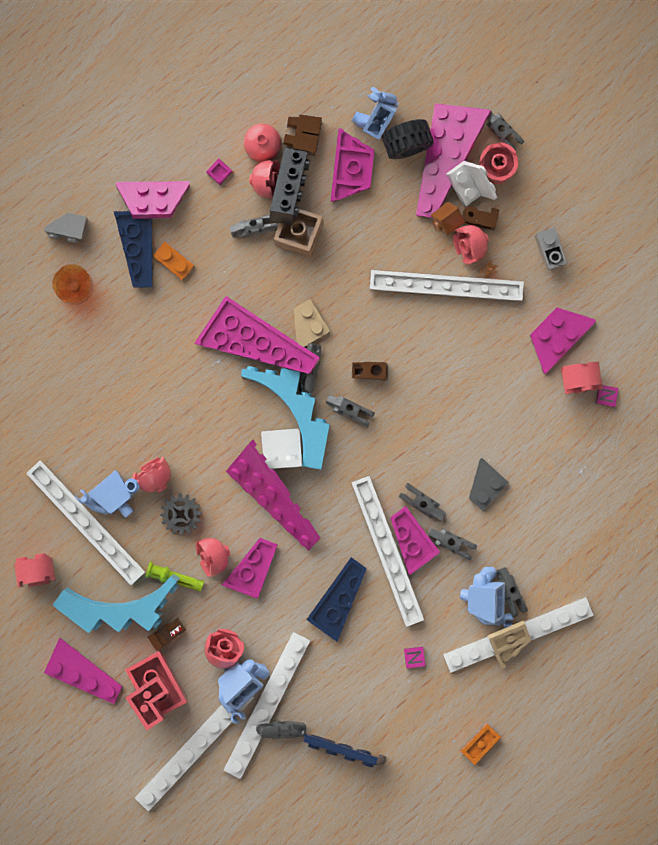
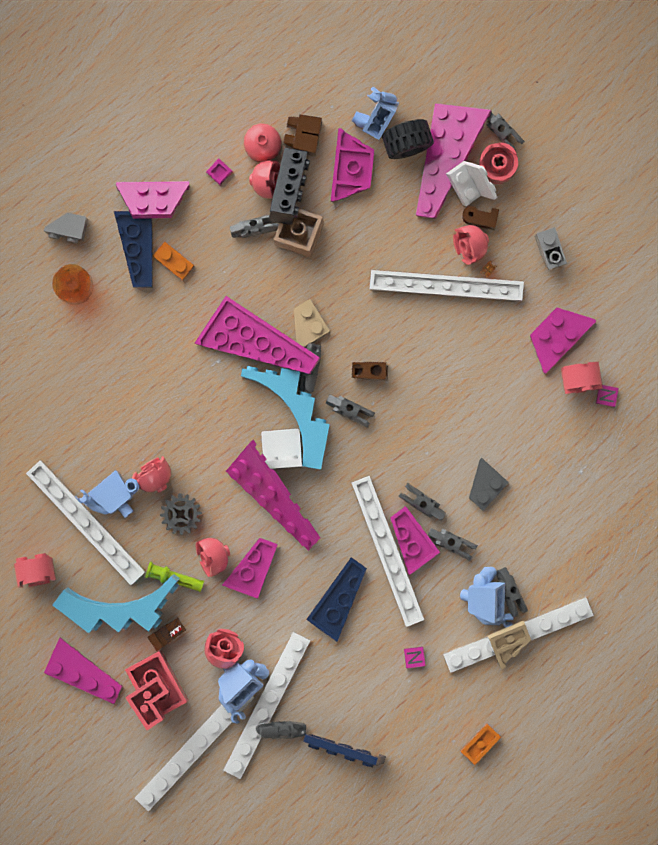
(447, 218): dark orange brick -> none

